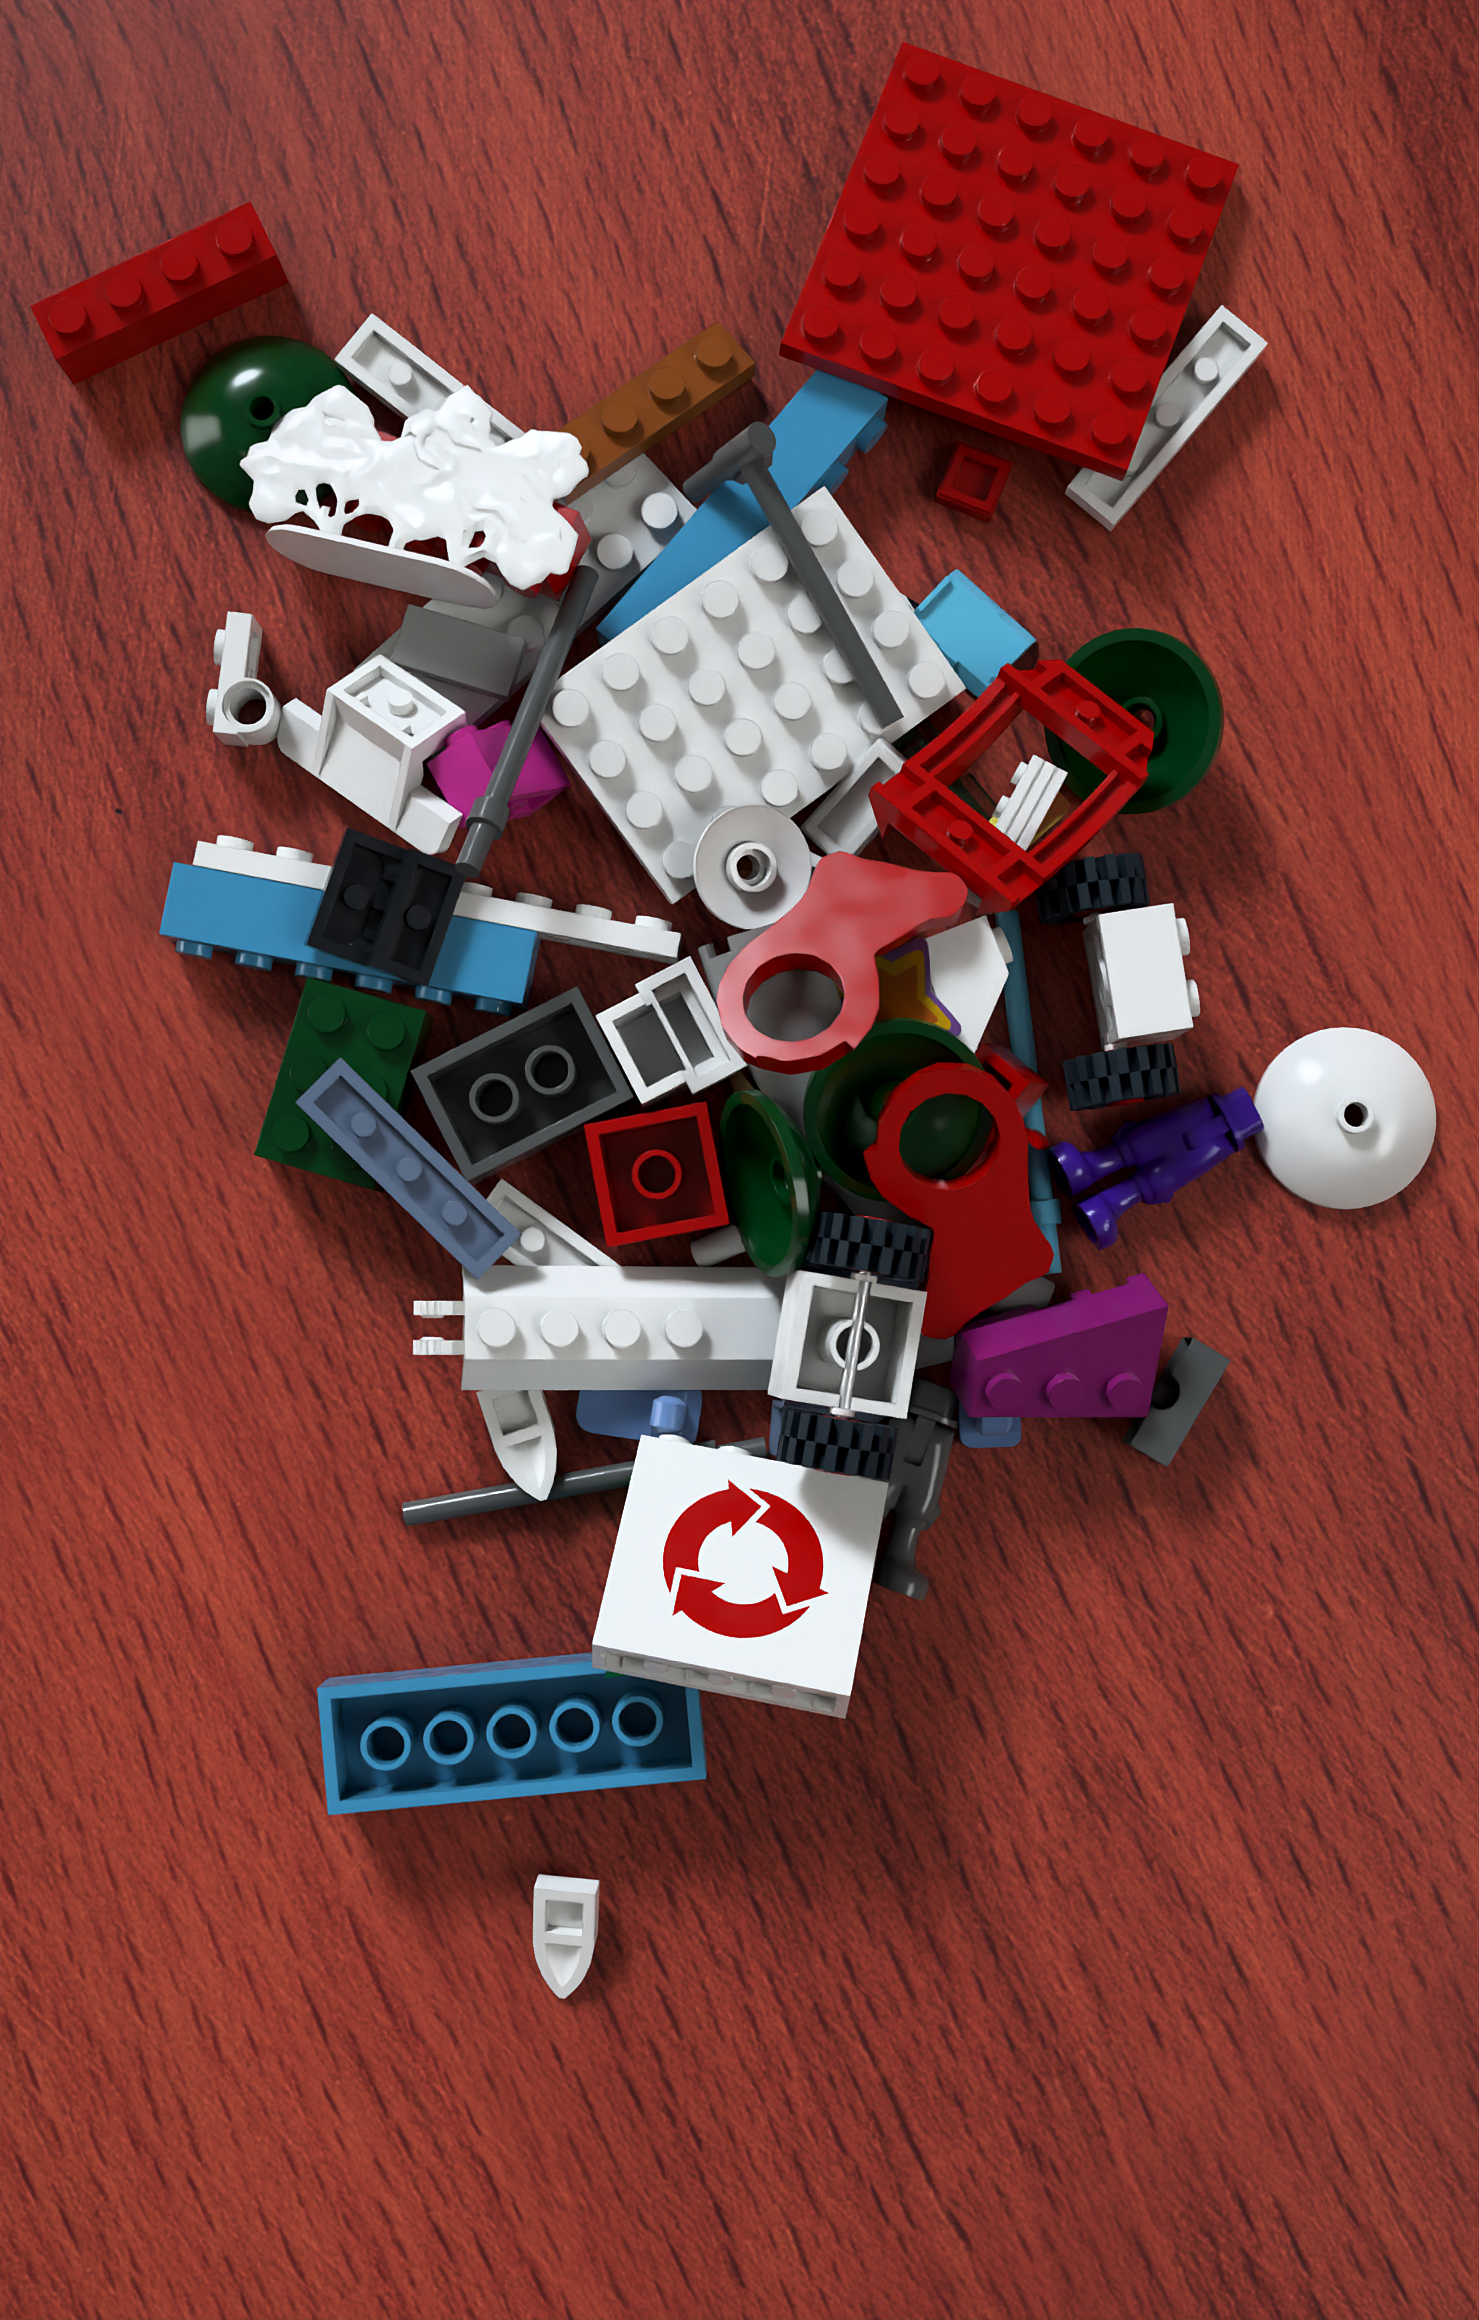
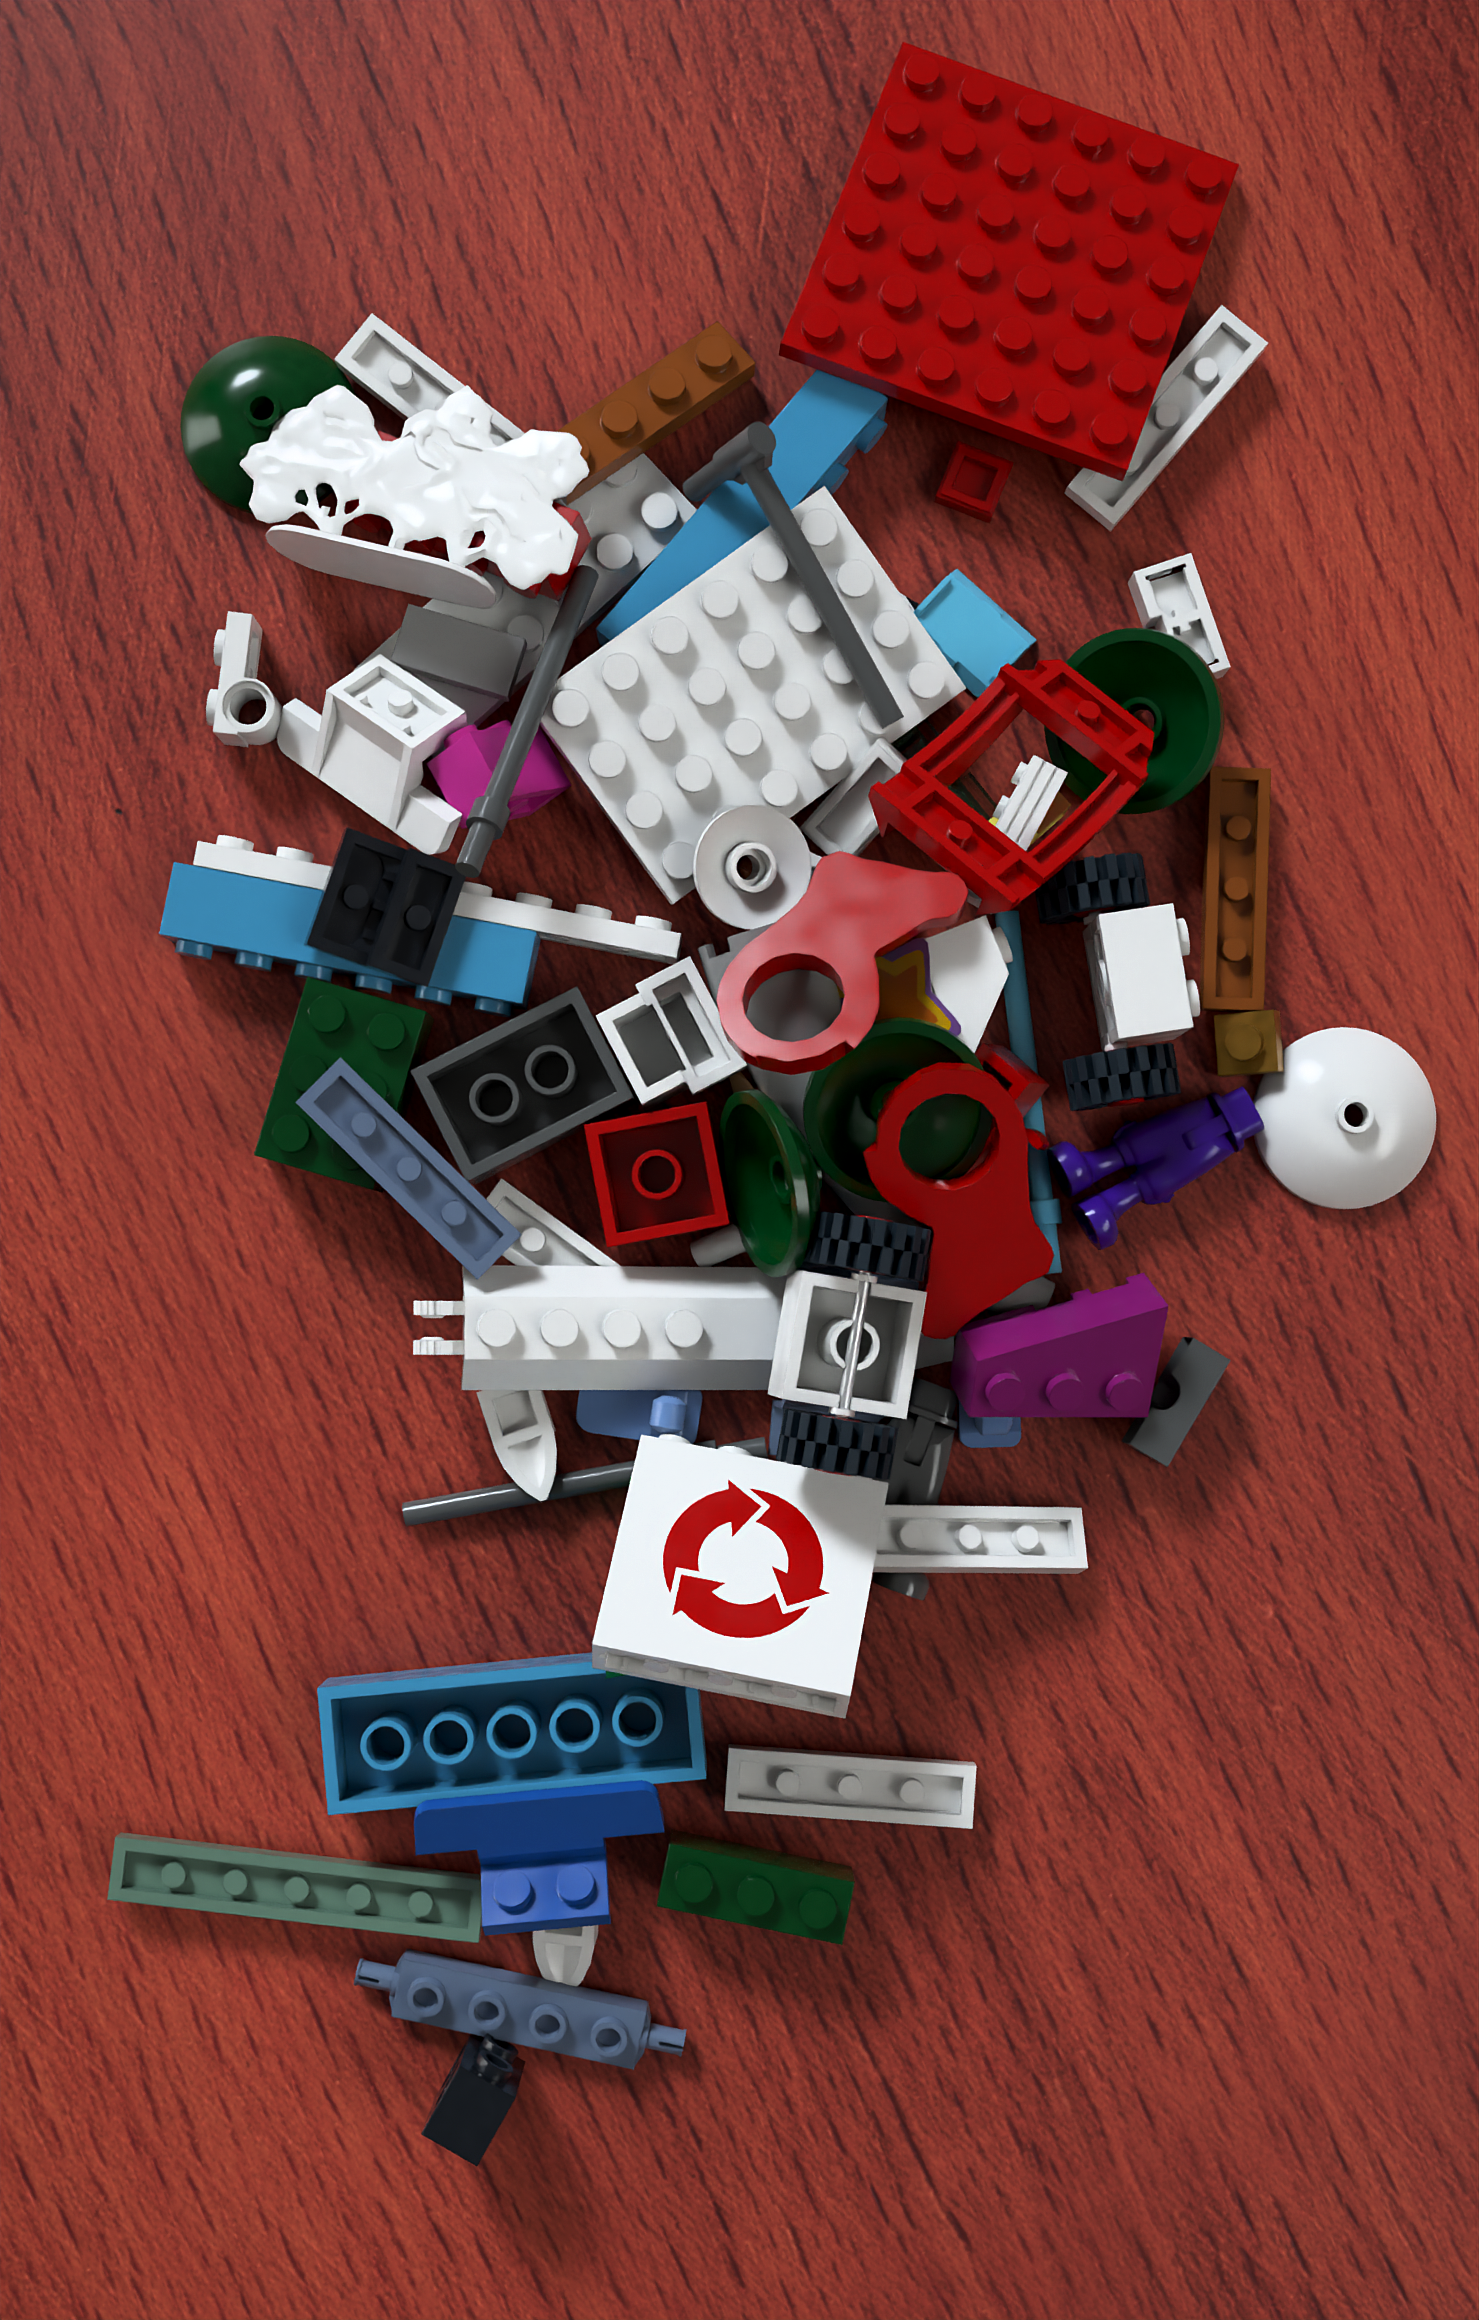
(159, 293): red brick -> none
(296, 1887): none -> sand green plate
(475, 2097): none -> black brick
(520, 2008): none -> sand blue plate
(540, 1848): none -> blue plate
(756, 1887): none -> dark green brick
(850, 1786): none -> white plate
(981, 1540): none -> white plate
(1179, 608): none -> white piece
(1235, 889): none -> dark orange plate
(1248, 1043): none -> pearl gold plate

